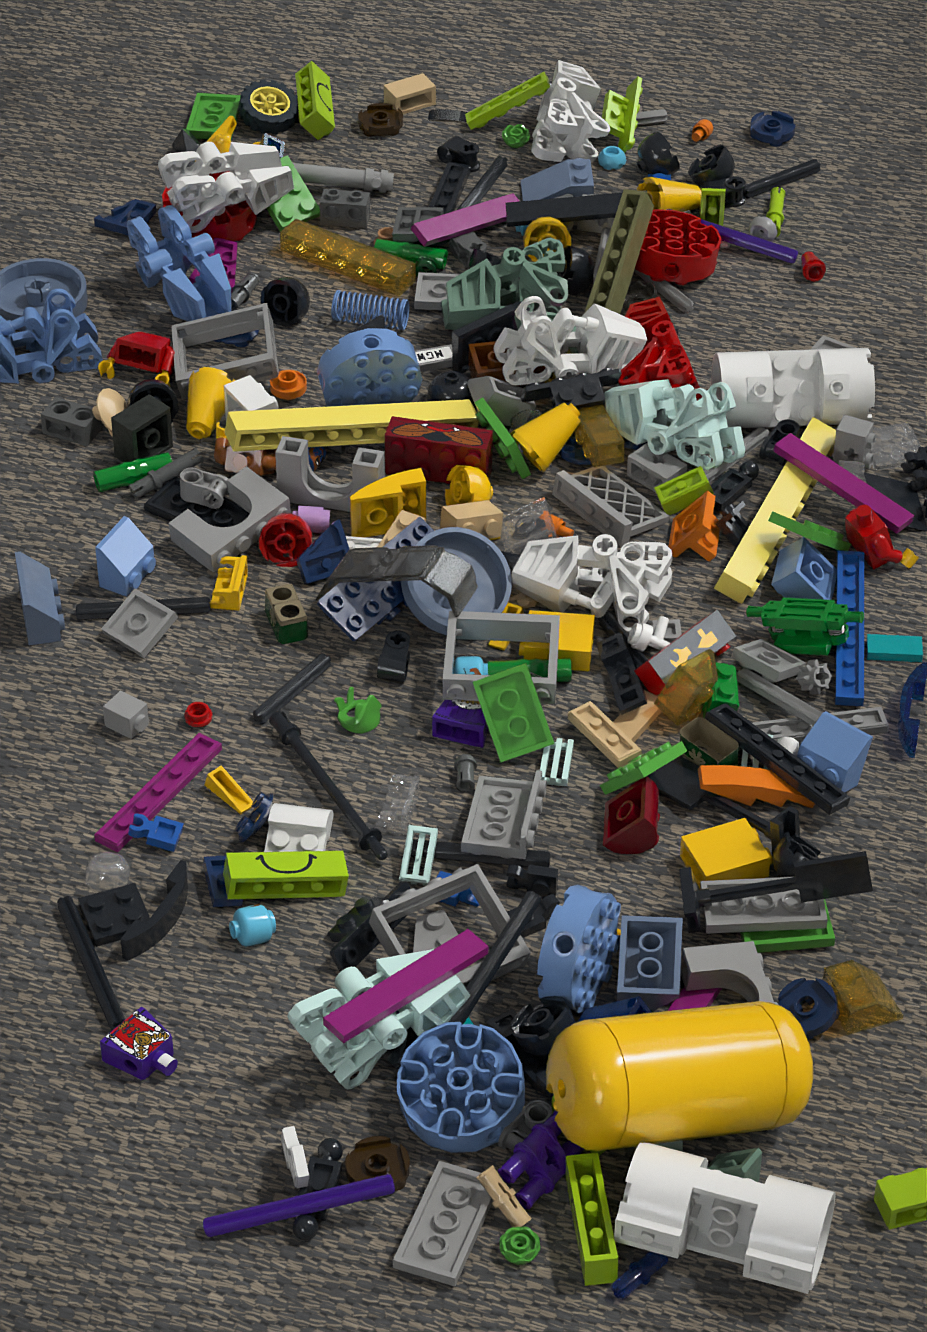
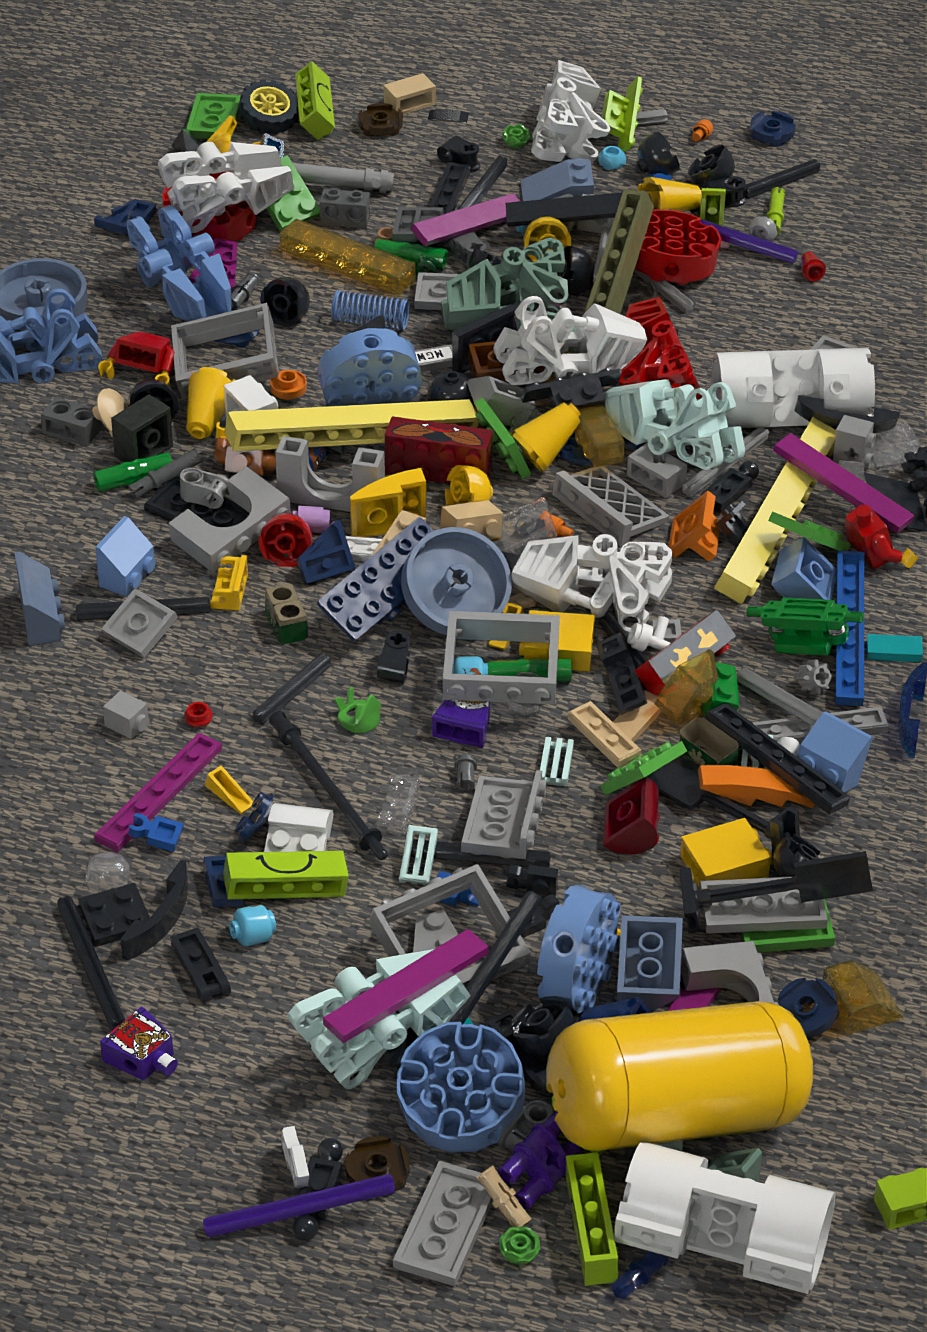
(200, 964): none -> black plate
(354, 933): black bracket -> none
(430, 564): clear smoke windscreen -> none
(513, 712): bright green plate -> none
(515, 97): lime plate -> none
(683, 490): lime slope -> none
(767, 660): light grey plate -> none
(780, 431): black piece -> none
(813, 407): none -> black slope

